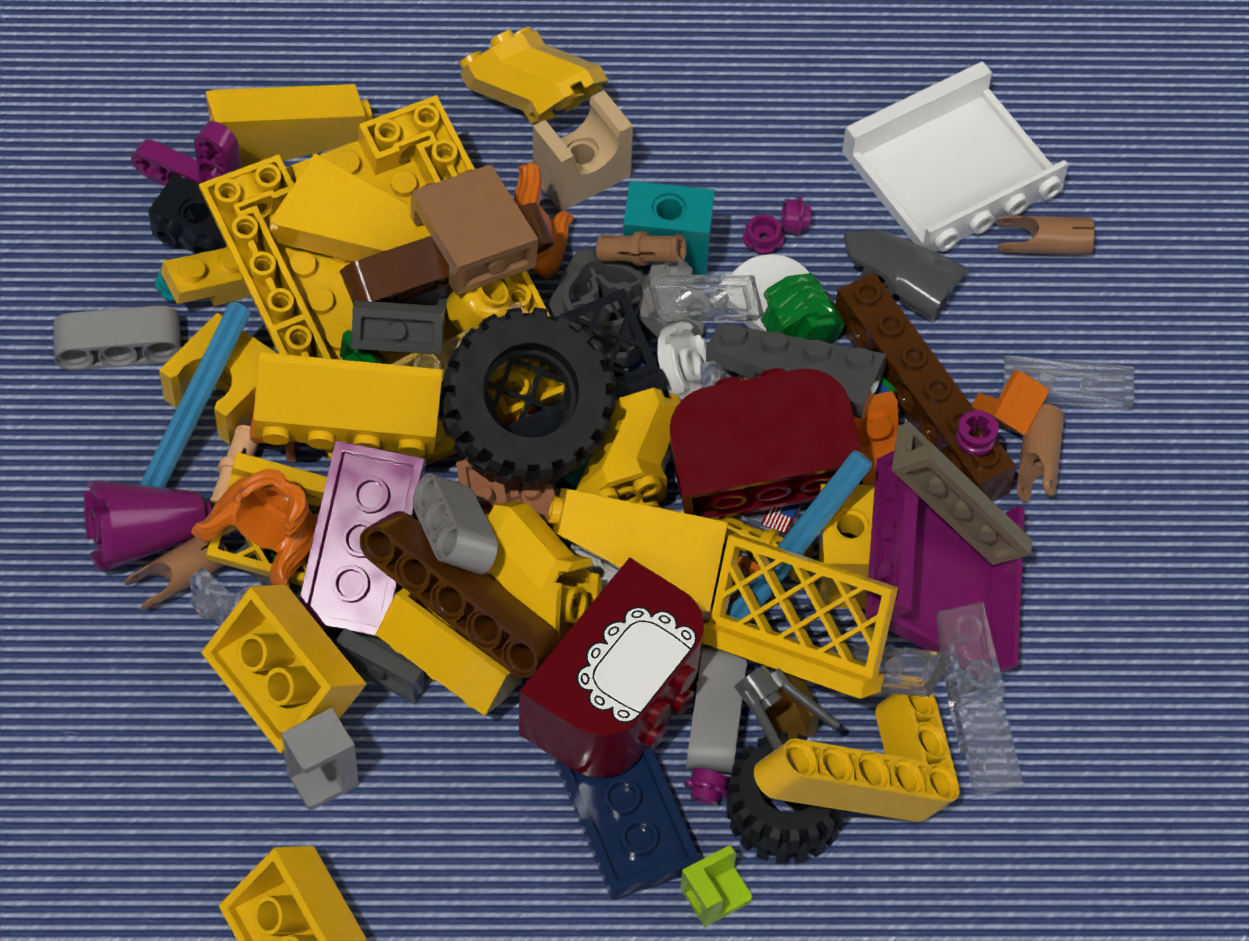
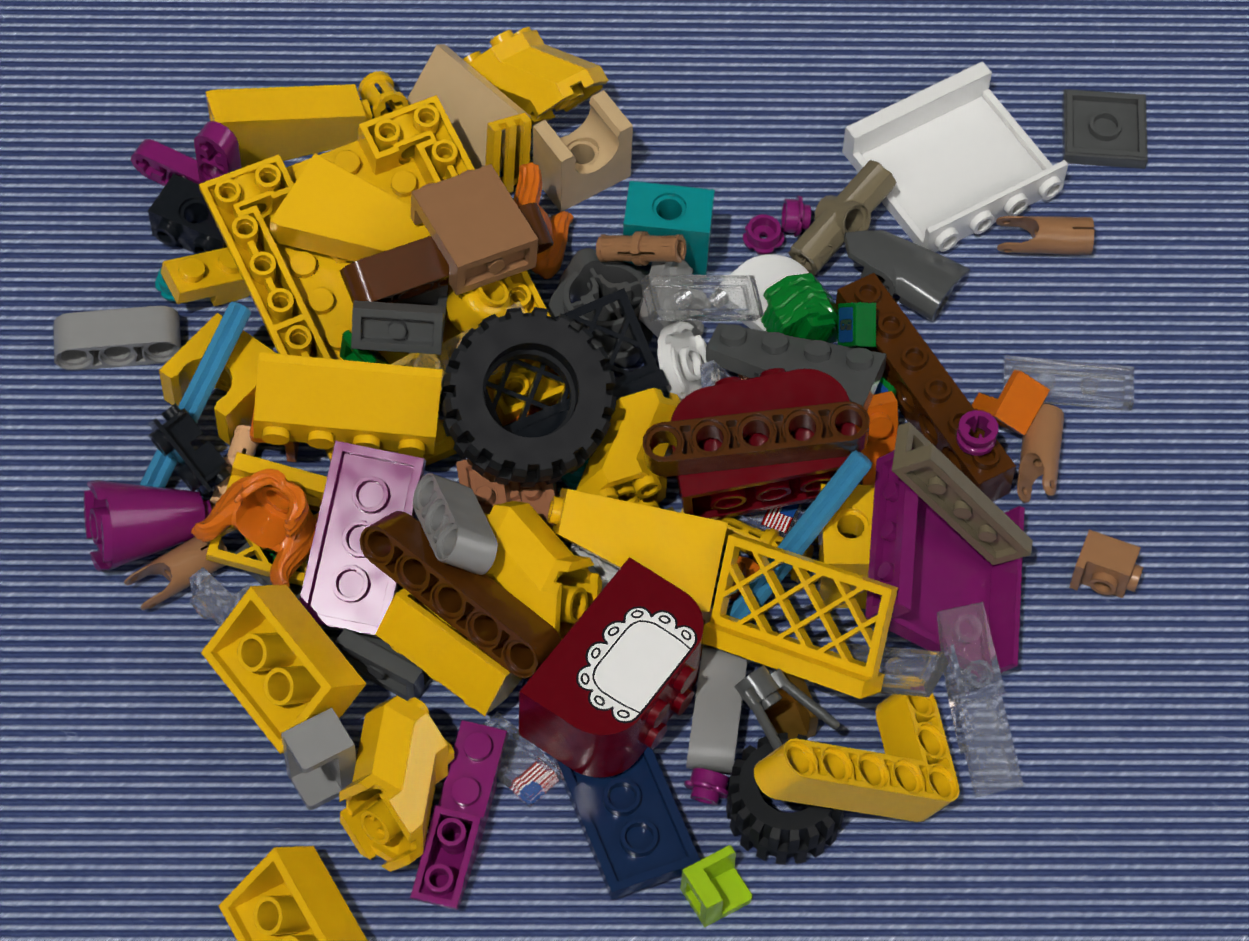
(175, 438): none -> black hinge
(389, 95): none -> yellow bush
(395, 782): none -> yellow brick
(460, 816): none -> magenta slope
(466, 98): none -> tan tile
(515, 147): none -> yellow tile
(524, 765): none -> clear tile
(774, 424): none -> reddish brown beam
(842, 214): none -> dark tan piece
(857, 324): none -> green slope
(1104, 128): none -> dark grey tile
(1107, 565): none -> medium nougat brick

